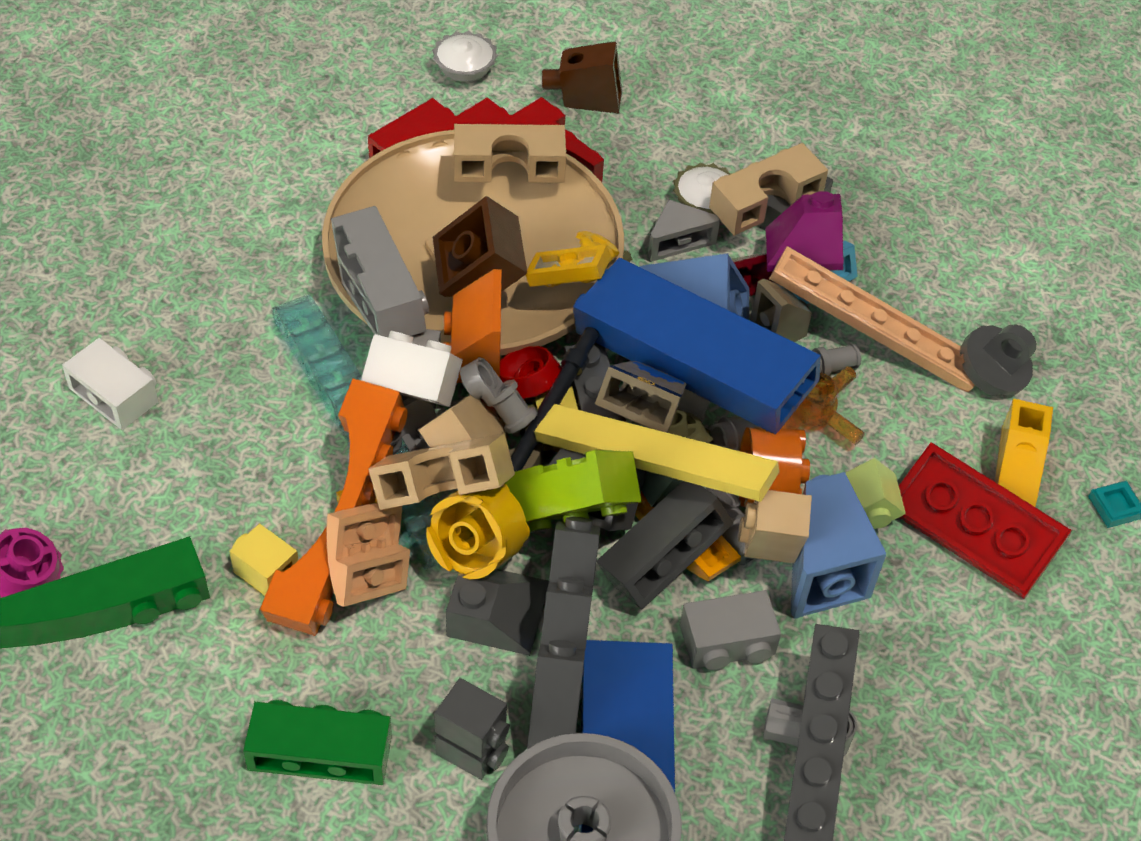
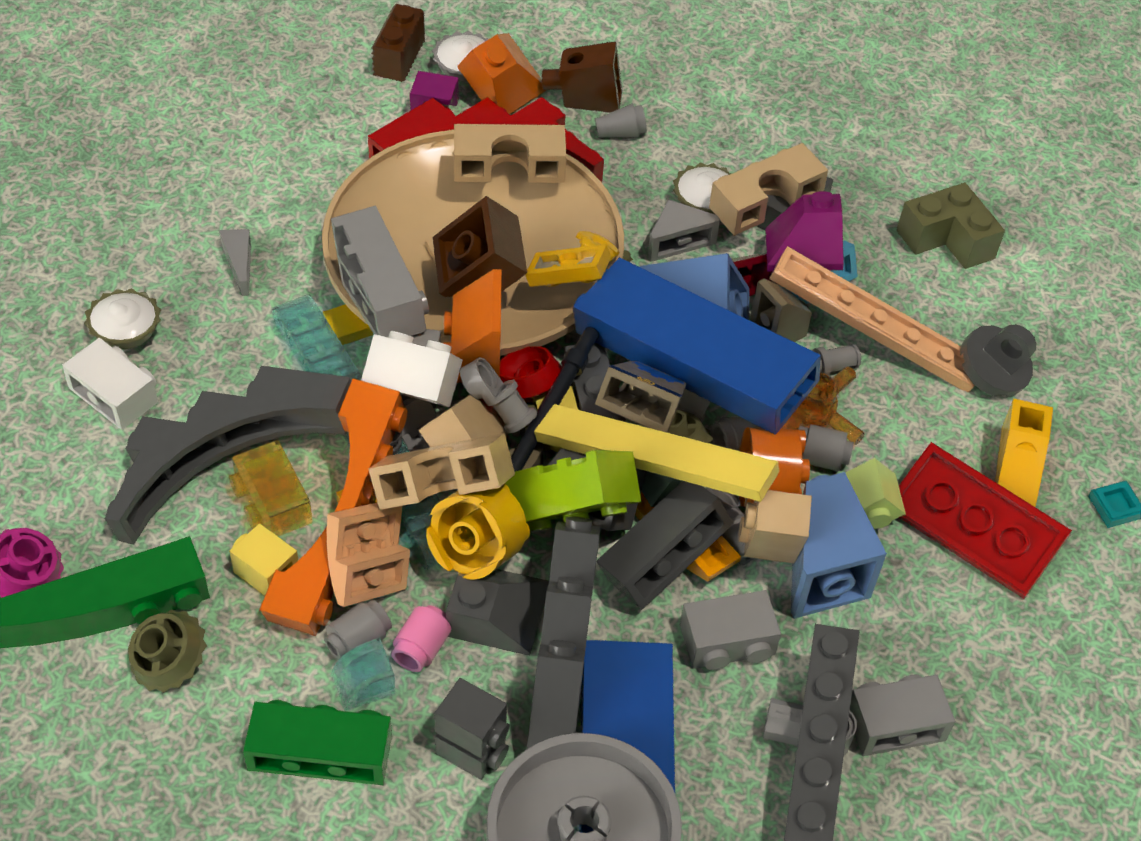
(123, 318): none -> white piece
(166, 650): none -> olive piece
(220, 424): none -> dark grey arch
(237, 250): none -> light grey piece
(270, 489): none -> clear yellow brick
(346, 324): none -> yellow tile
(356, 627): none -> light grey brick
(364, 675): none -> clear light blue brick
(398, 42): none -> reddish brown brick
(420, 638): none -> bright pink brick
(437, 86): none -> magenta panel
(501, 73): none -> orange slope
(622, 123): none -> light grey cone
(826, 447): none -> light grey brick
(901, 714): none -> light grey brick
(951, 219): none -> olive brick

